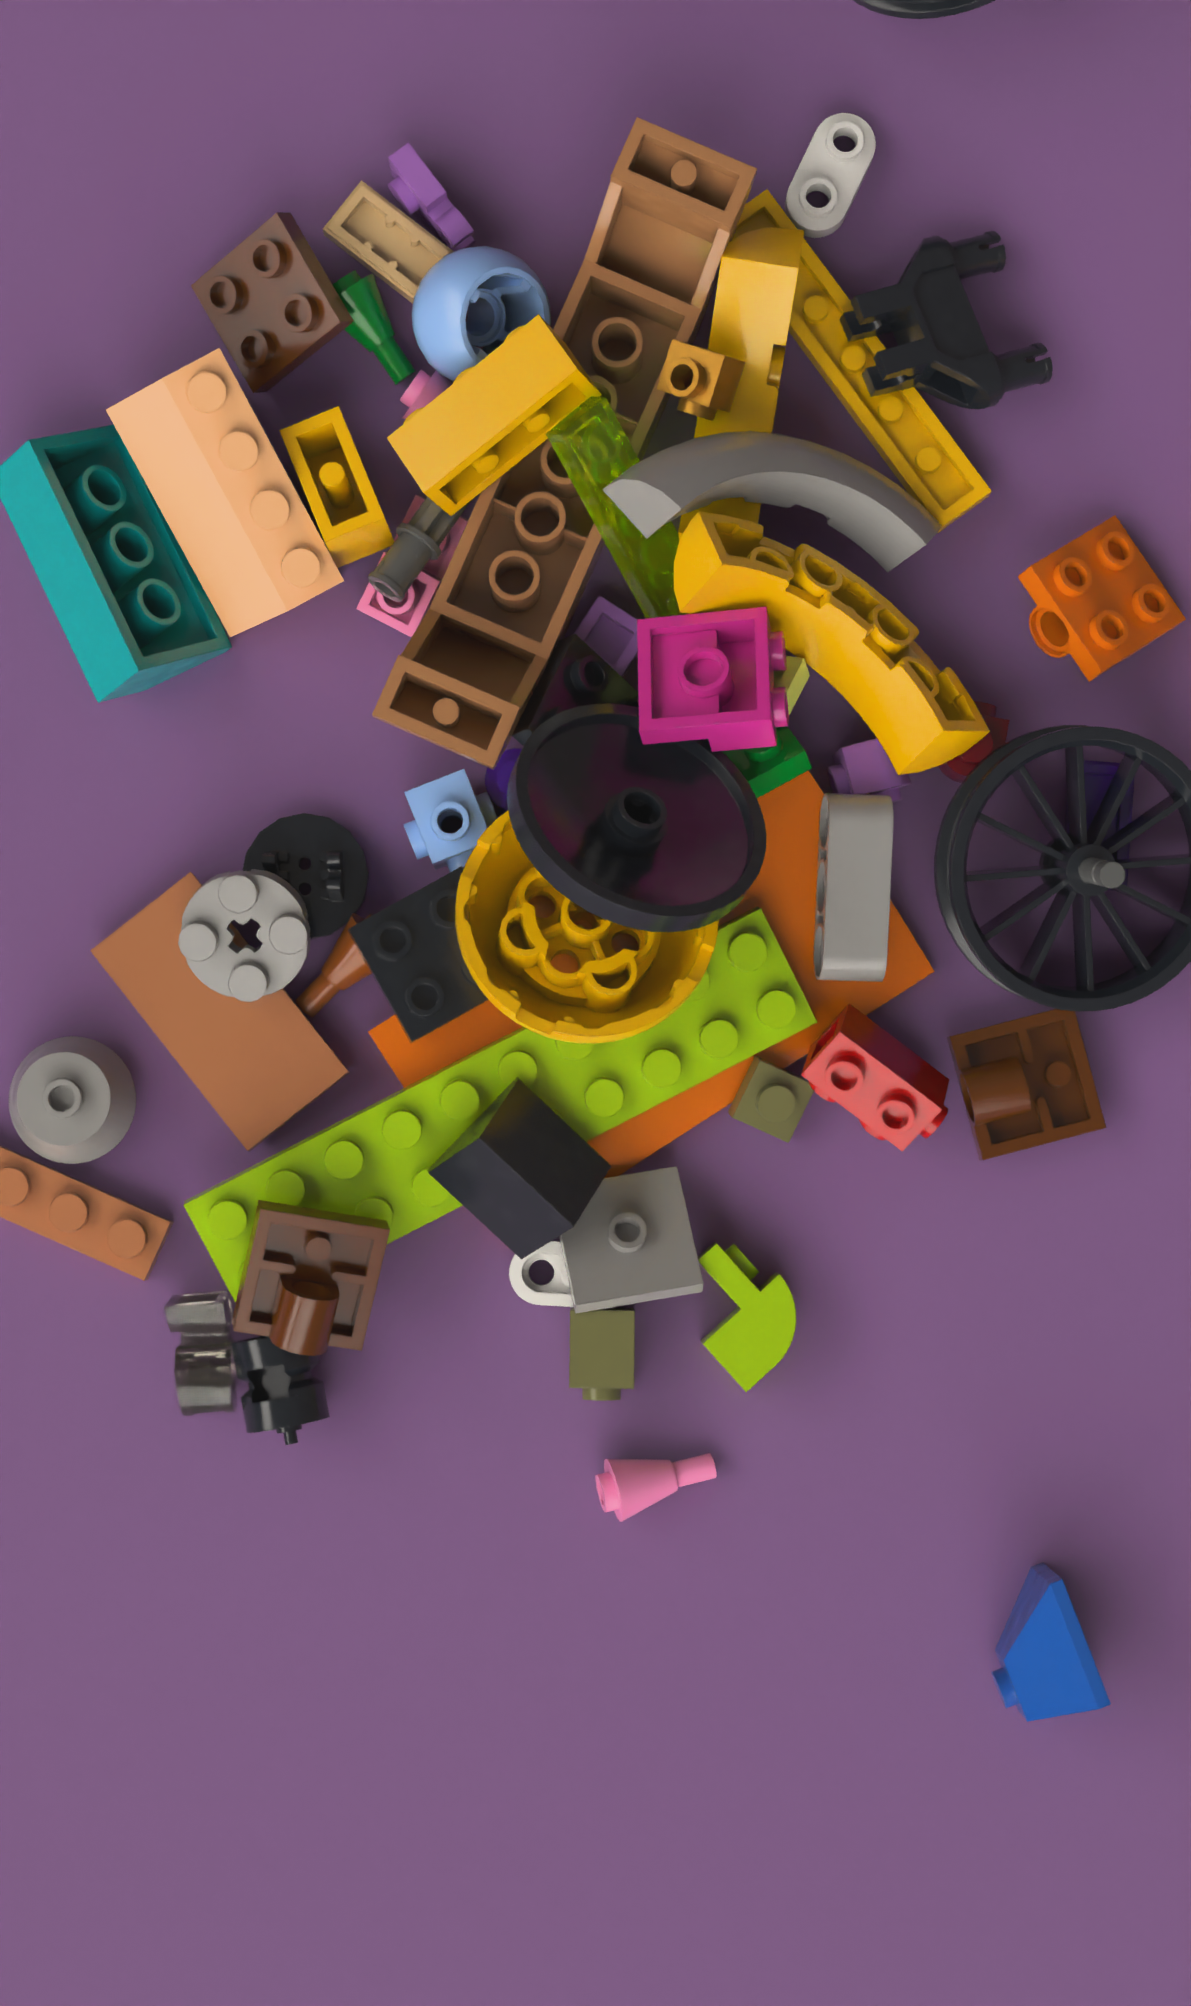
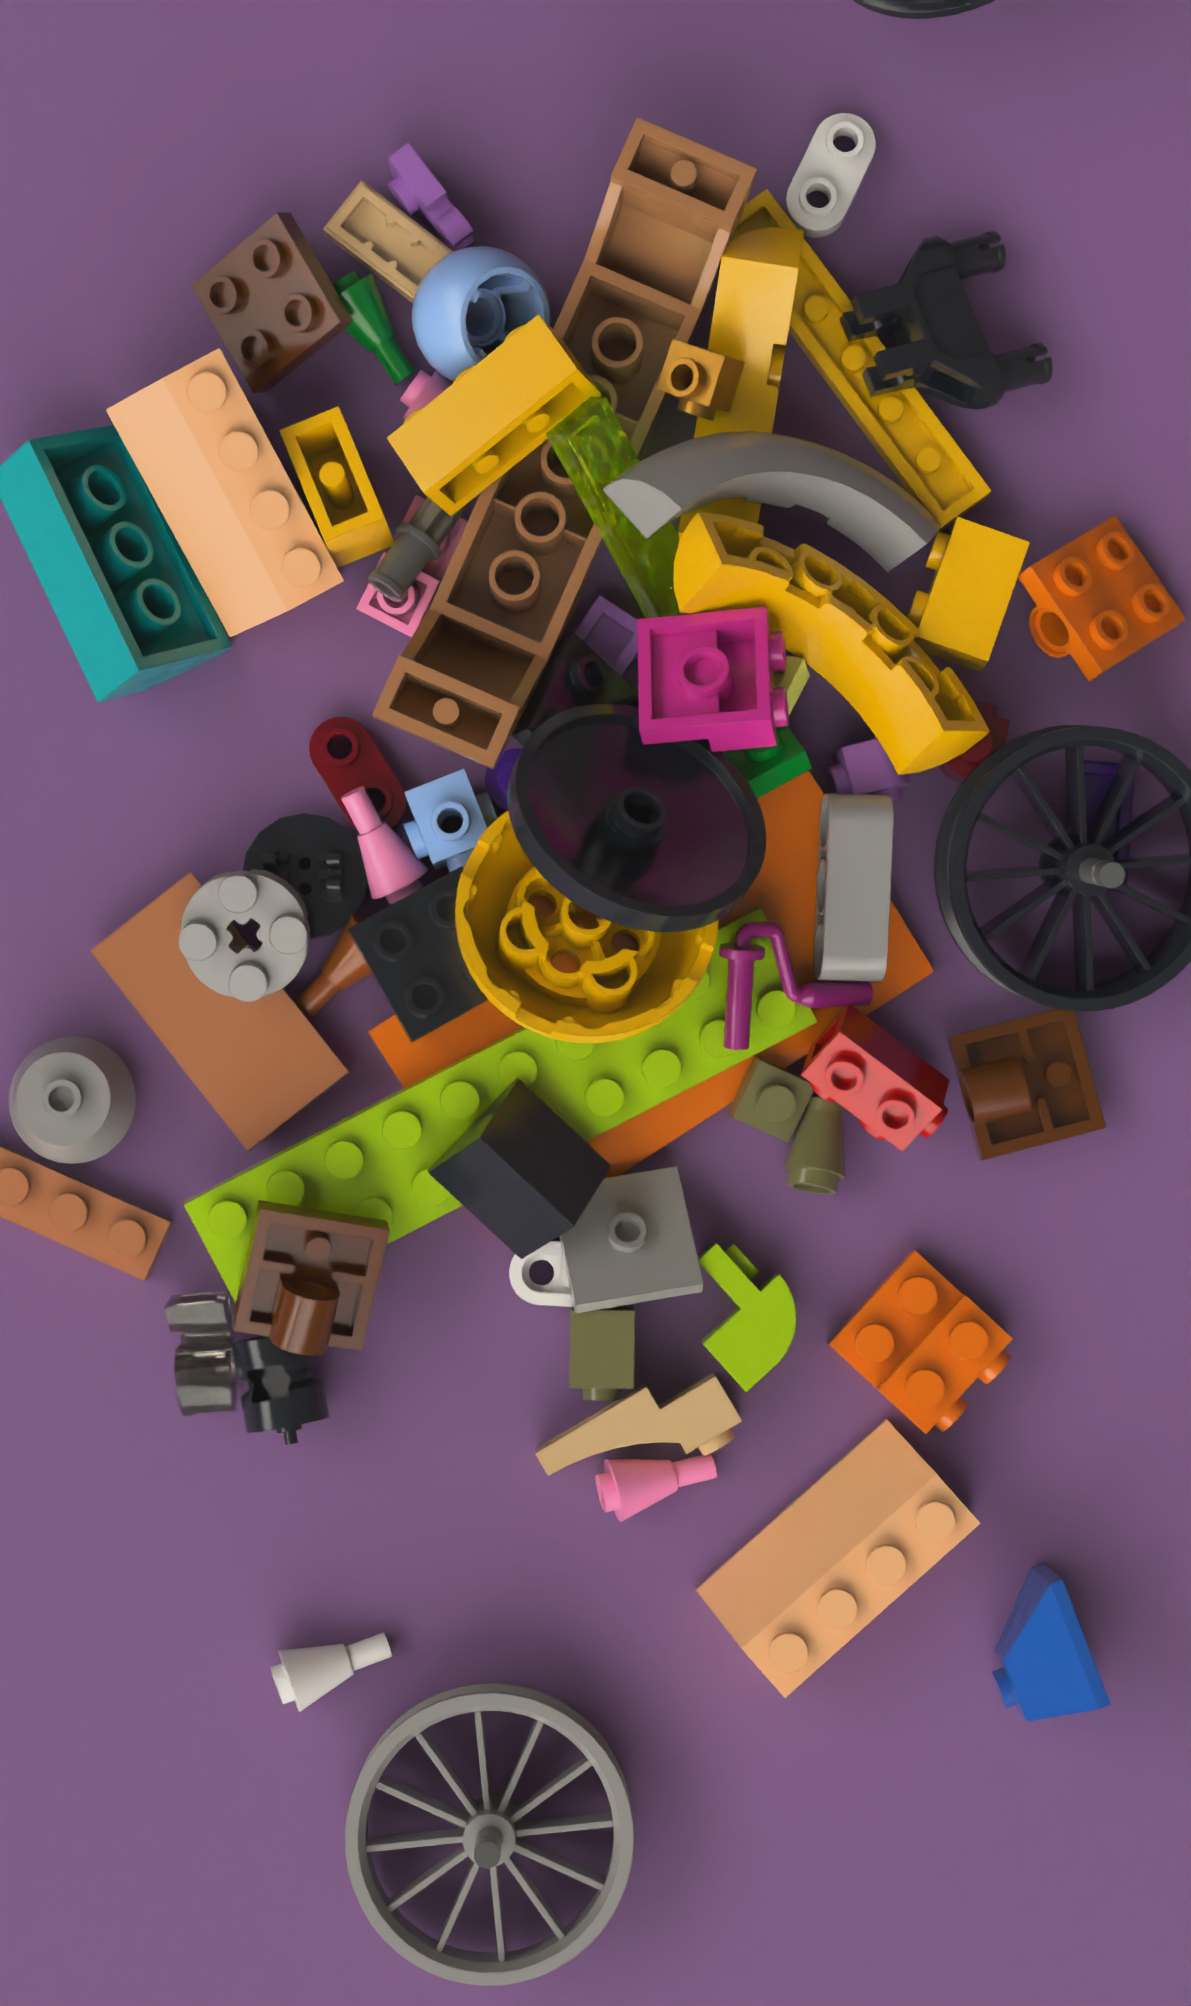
(315, 1671): none -> white cone
(361, 768): none -> dark red plate
(387, 860): none -> bright pink cone
(490, 1832): none -> light grey wheel
(693, 1417): none -> tan slope
(741, 974): none -> magenta piece
(817, 1152): none -> olive cone
(836, 1557): none -> light nougat slope
(922, 1344): none -> orange plate
(968, 592): none -> yellow brick

